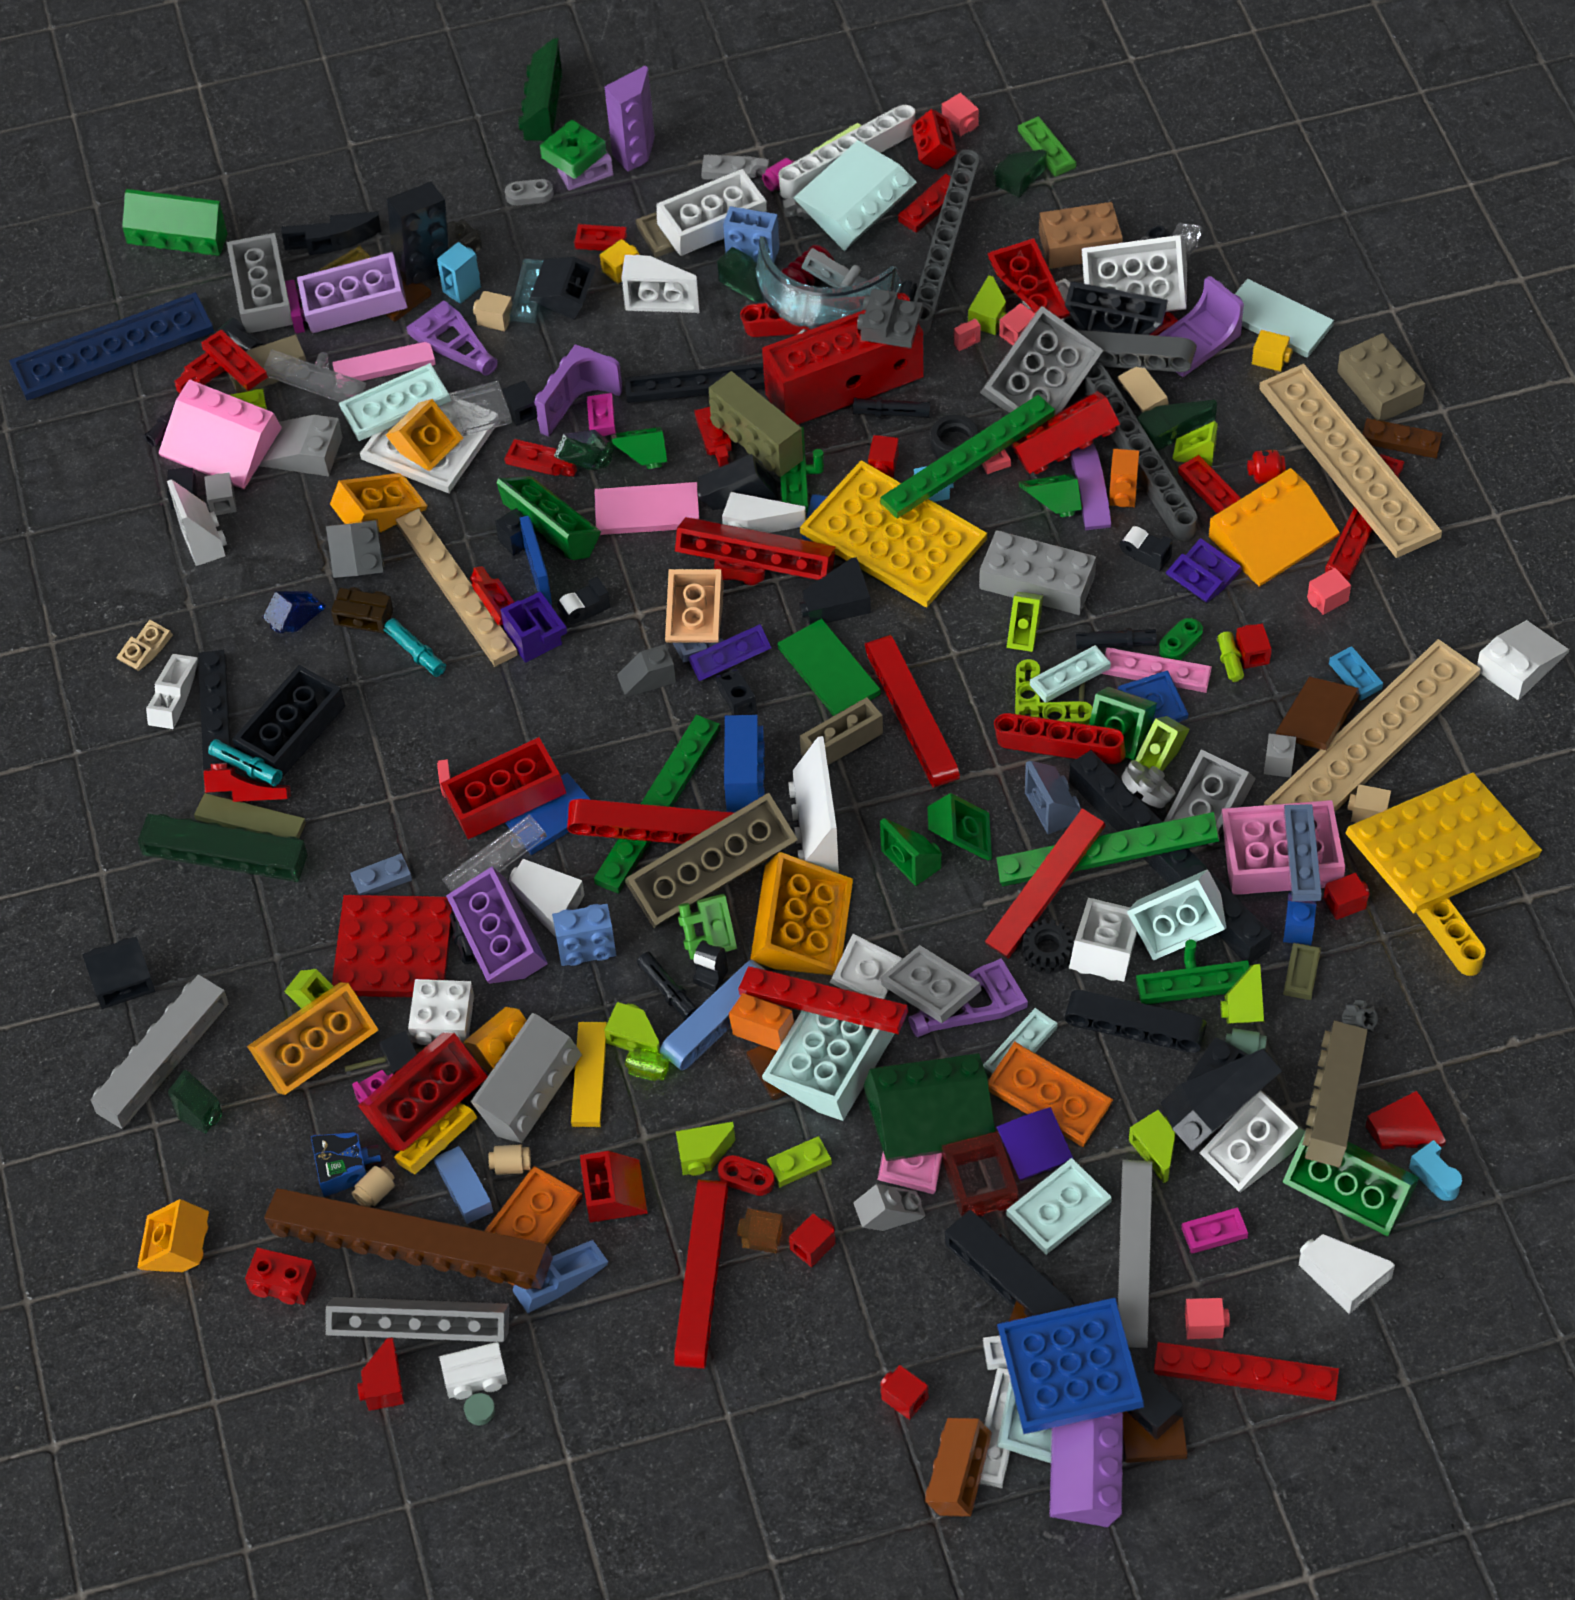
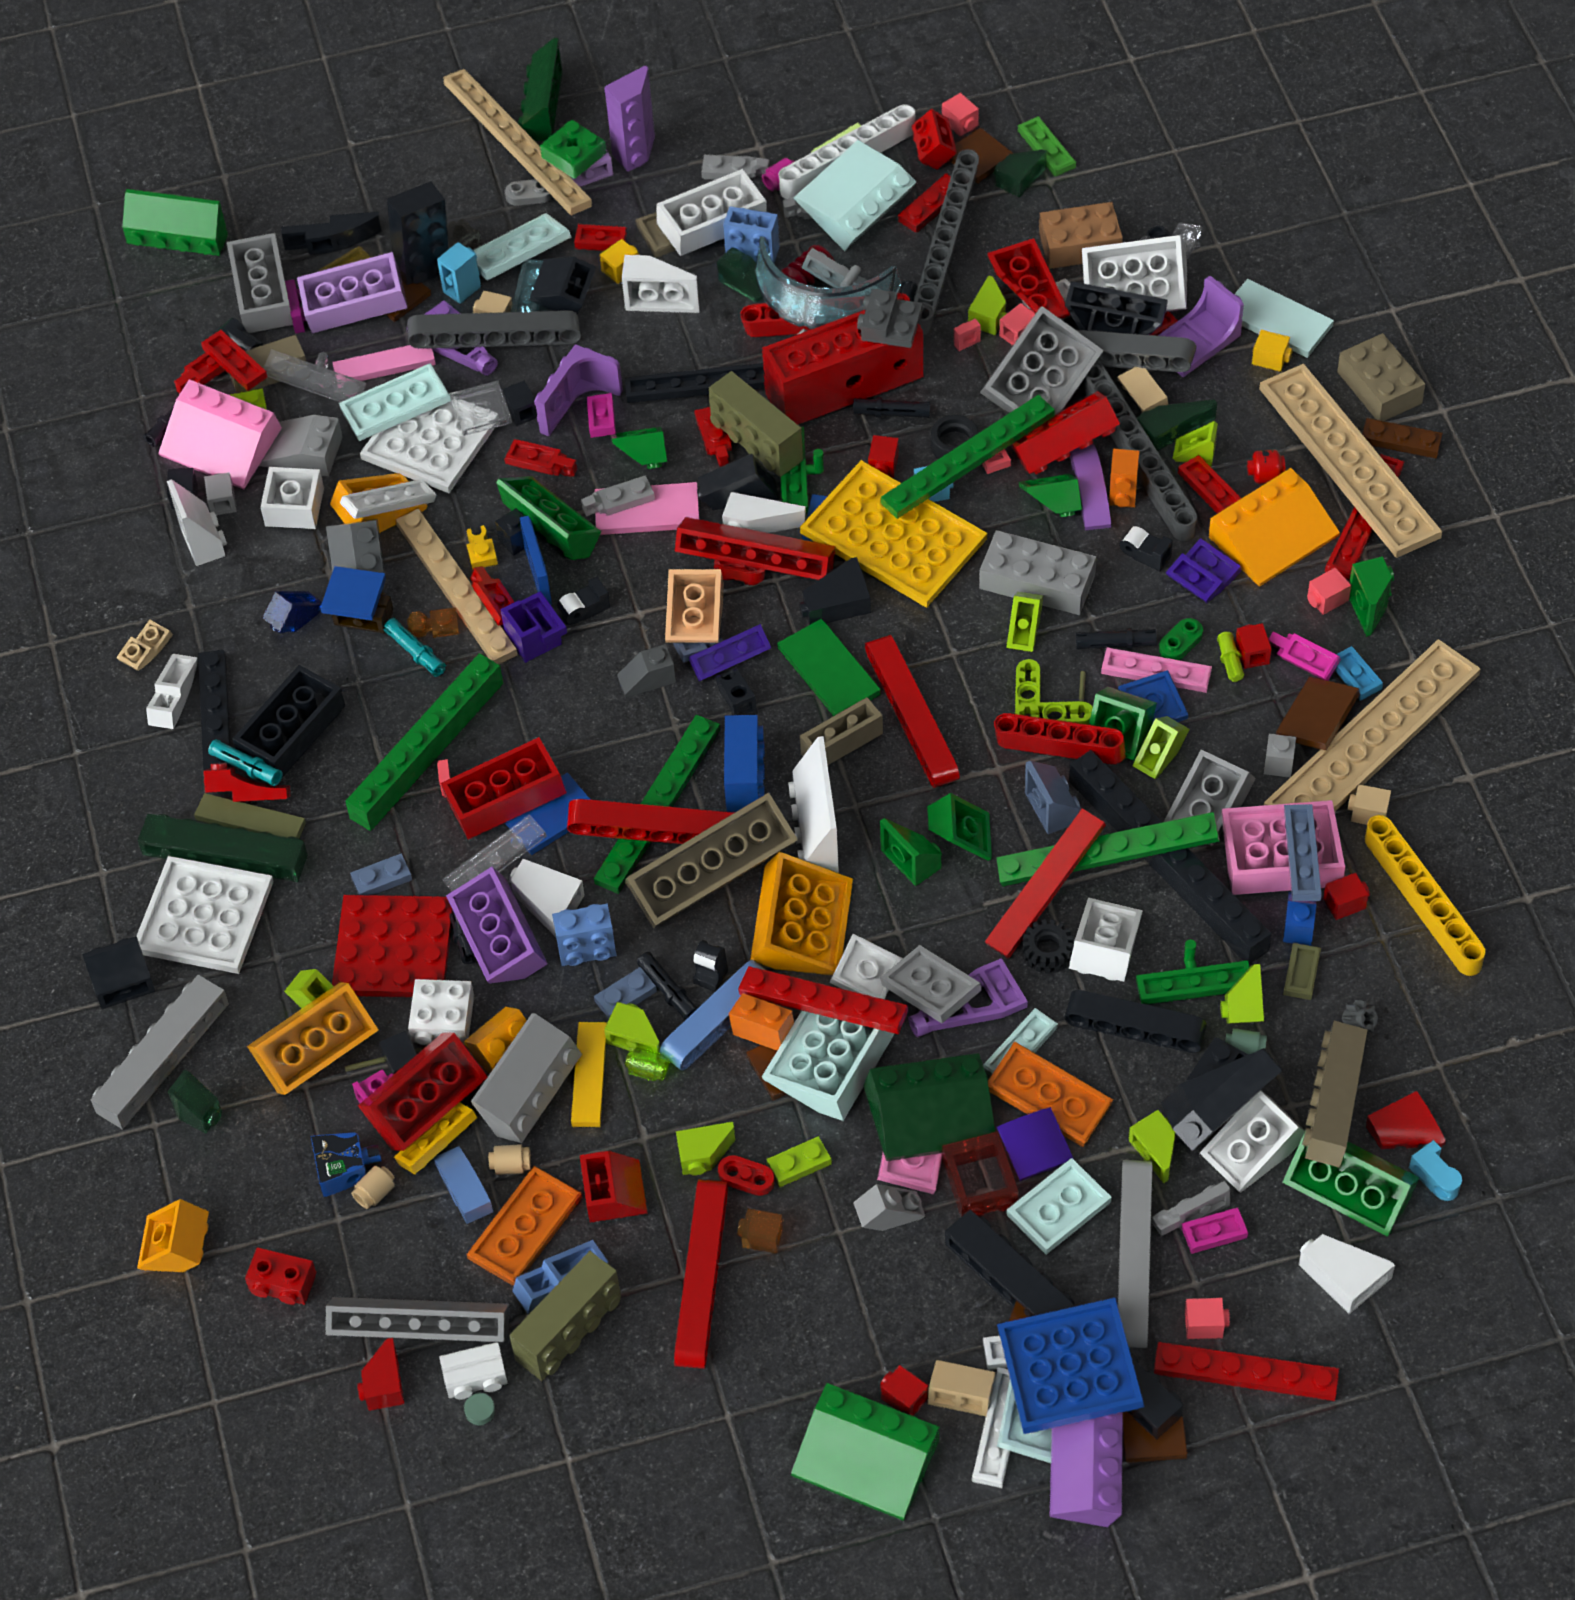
(111, 346): dark blue plate -> none
(203, 914): none -> white plate
(292, 497): none -> white brick
(353, 593): none -> blue tile
(388, 499): none -> white tile
(409, 1239): reddish brown brick -> none
(424, 435): light orange slope -> none
(424, 742): none -> green brick
(441, 623): none -> clear orange plate
(481, 549): none -> yellow plate
(493, 329): none -> dark grey beam
(517, 141): none -> tan plate
(519, 245): none -> light aqua tile
(566, 1316): none -> olive brick
(585, 449): clear green slope -> none
(619, 497): none -> light grey hinge
(630, 989): none -> sand blue plate
(715, 921): bright green plate -> none
(812, 1239): red brick -> none
(865, 1451): none -> slope
(958, 1467): dark orange brick -> none
(961, 1388): none -> tan hinge
(988, 150): none -> reddish brown tile
(1070, 674): light aqua tile -> none
(1148, 783): light grey plate -> none
(1179, 913): light aqua slope -> none
(1204, 1204): none -> light grey hinge
(1305, 655): none -> dark pink hinge
(1370, 591): none -> green slope
(1443, 842): yellow plate -> none
(1520, 658): white slope -> none

